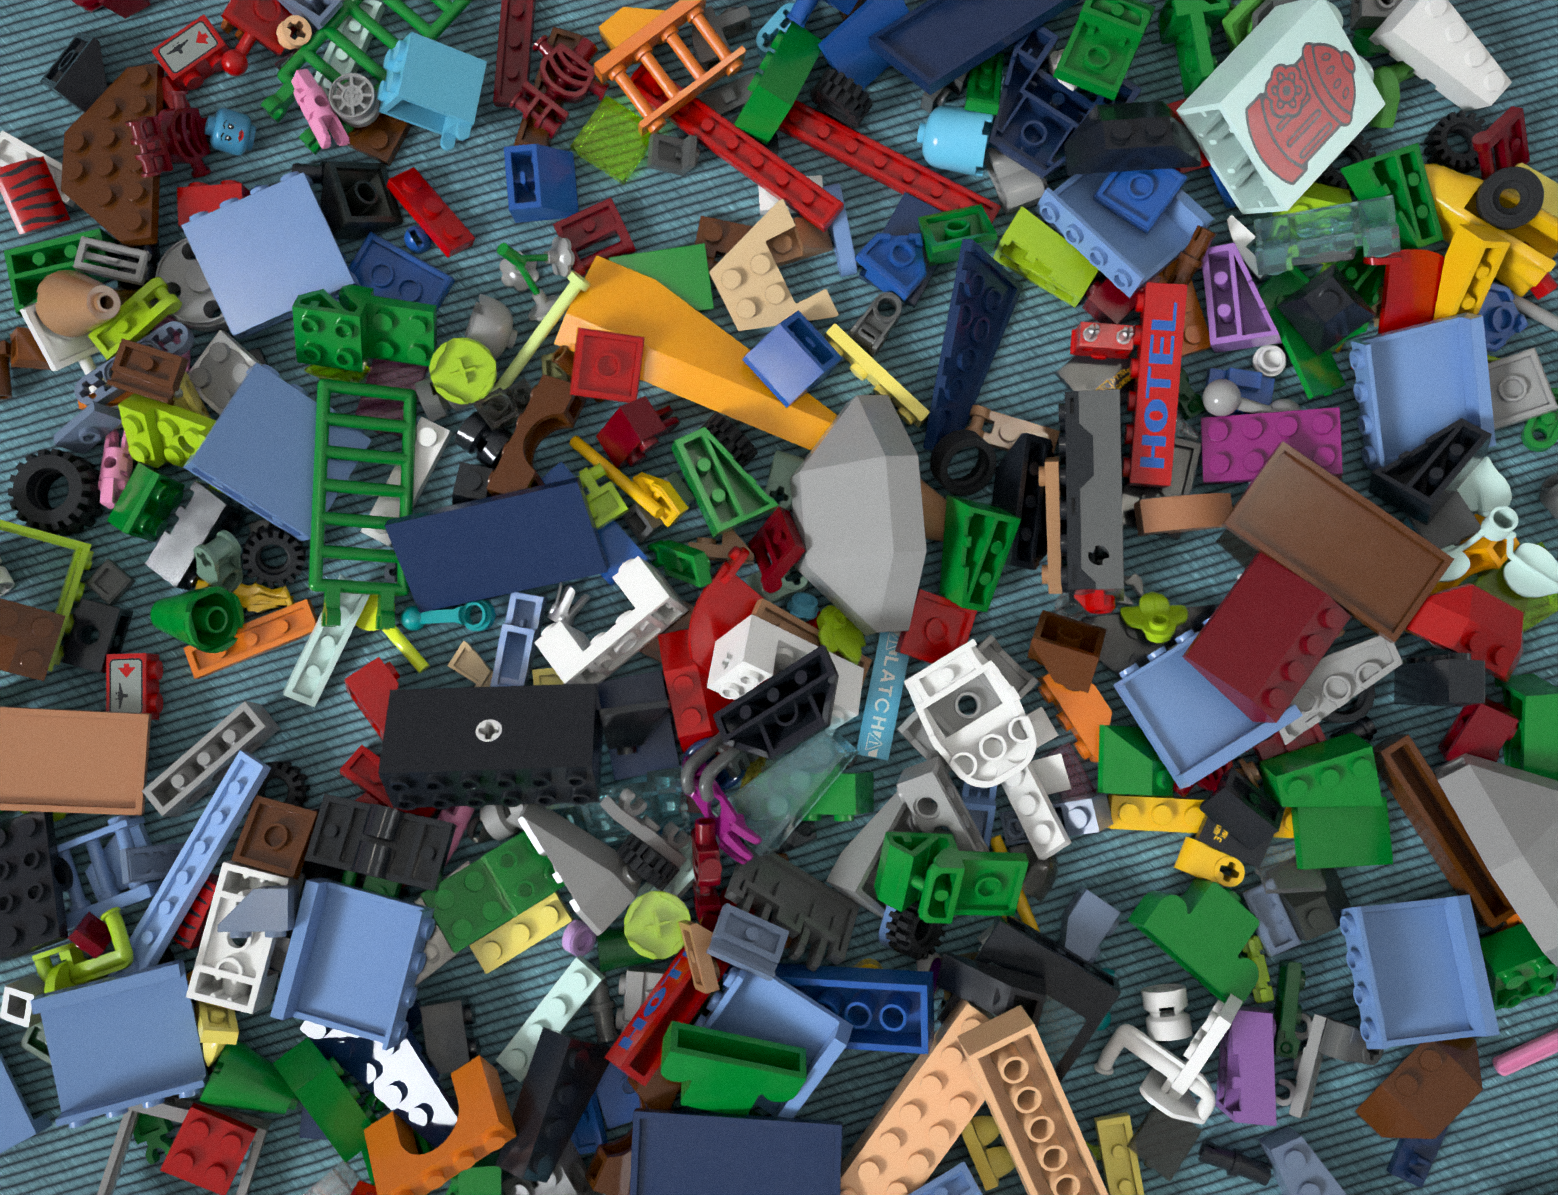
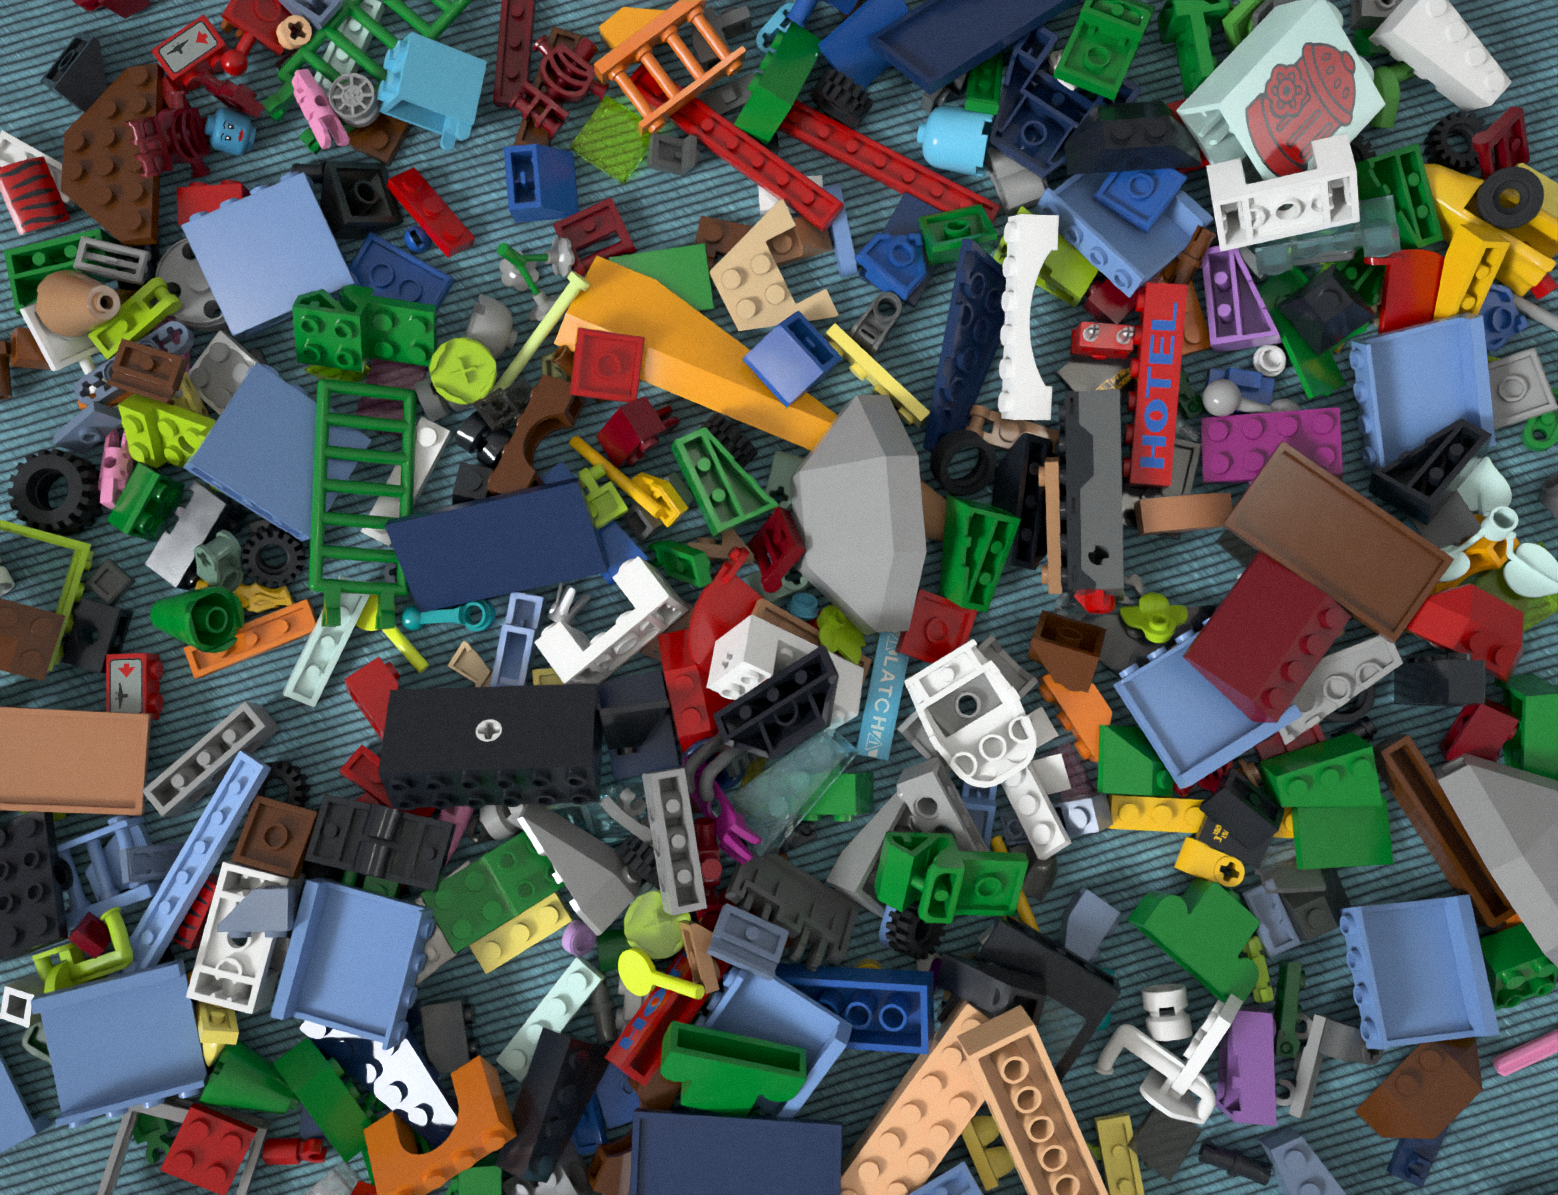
(235, 97): none -> dark red plate
(293, 1151): none -> red bar
(641, 976): none -> neon yellow piece
(674, 841): none -> light grey brick
(1028, 244): none -> white arch
(1319, 197): none -> white plate

